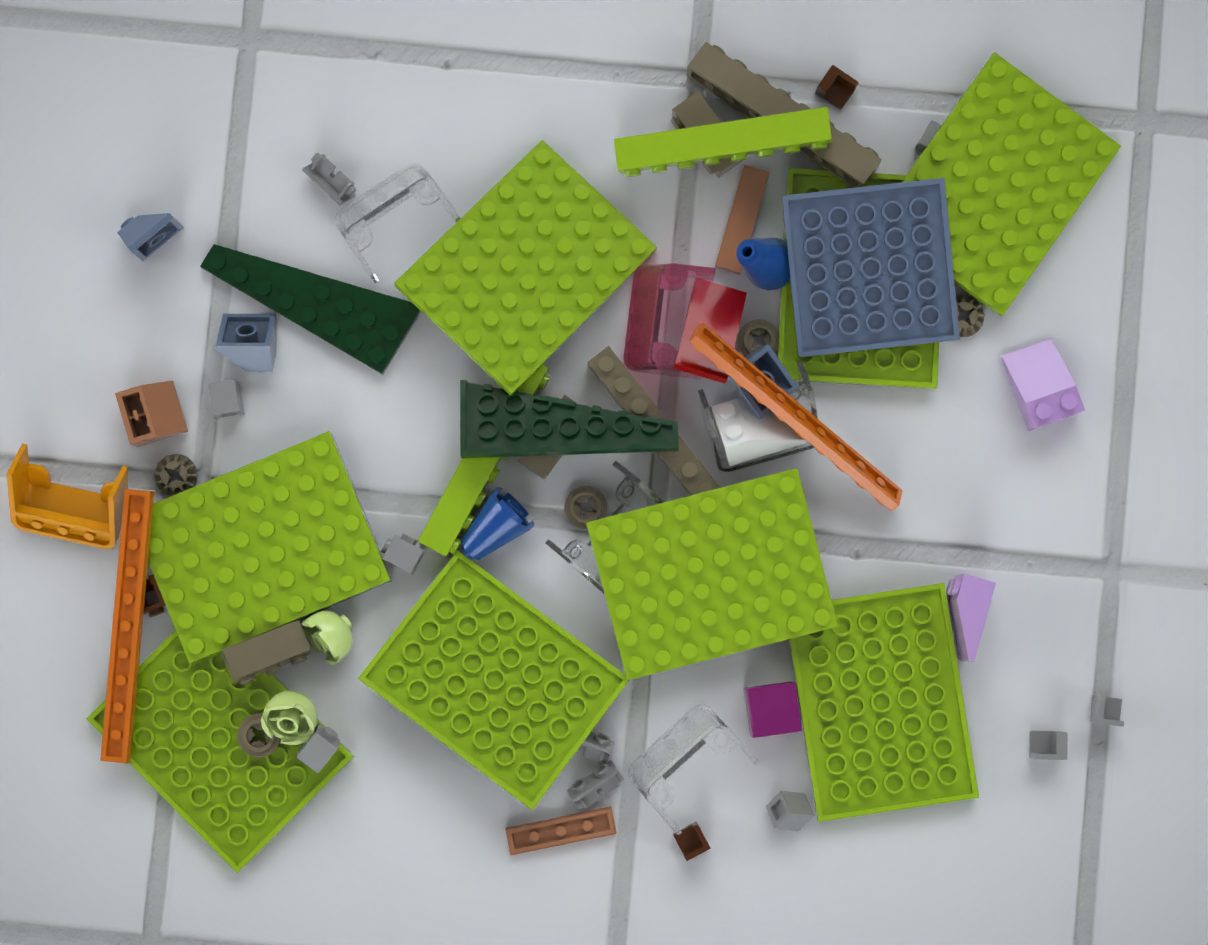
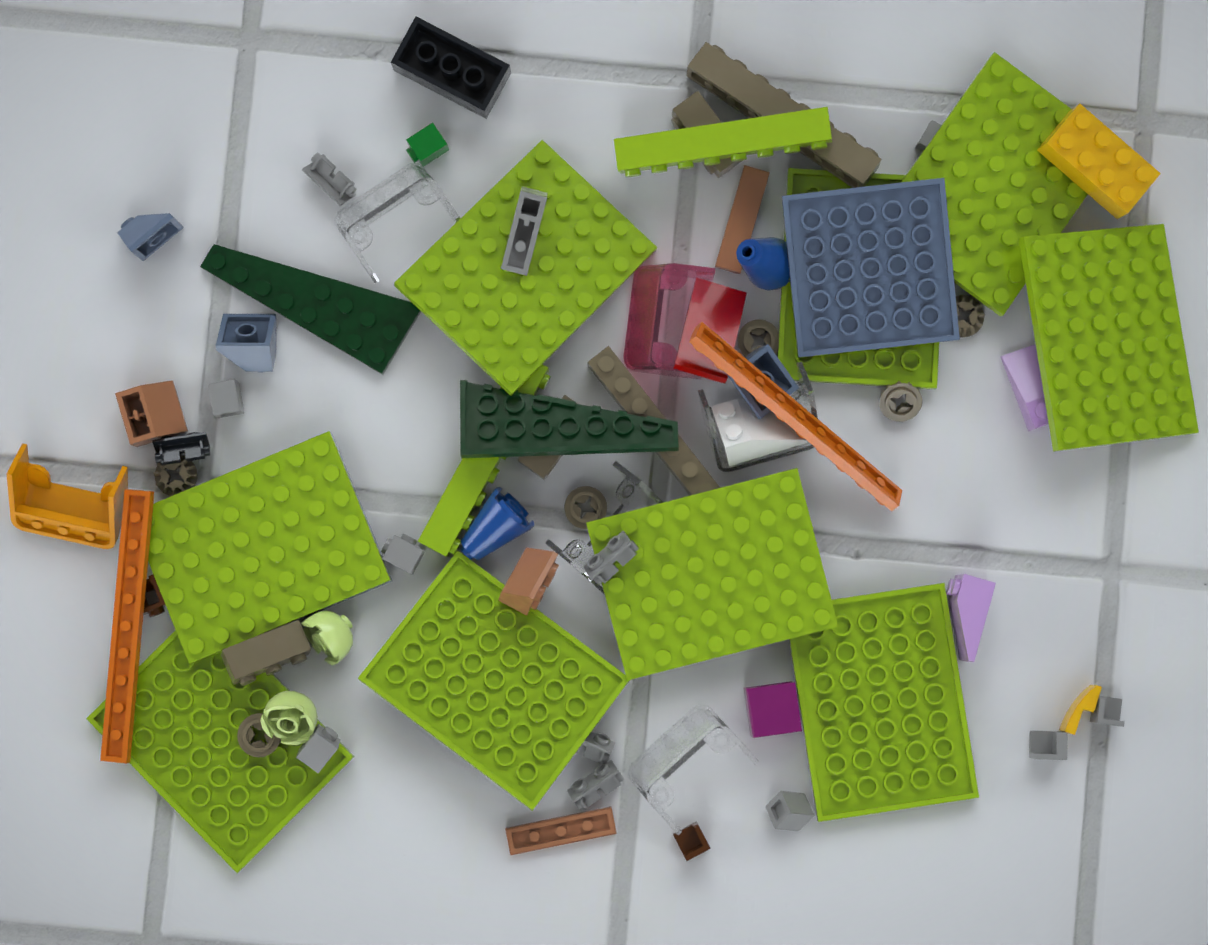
(169, 448): none -> black hinge
(426, 145): none -> green brick
(451, 67): none -> black brick
(524, 231): none -> light grey slope
(527, 581): none -> nougat slope
(601, 566): none -> light grey hinge
(836, 87): reddish brown panel -> none
(904, 411): none -> dark tan gear
(1085, 701): none -> yellow slope
(1098, 161): none -> yellow brick
(1108, 336): none -> lime plate

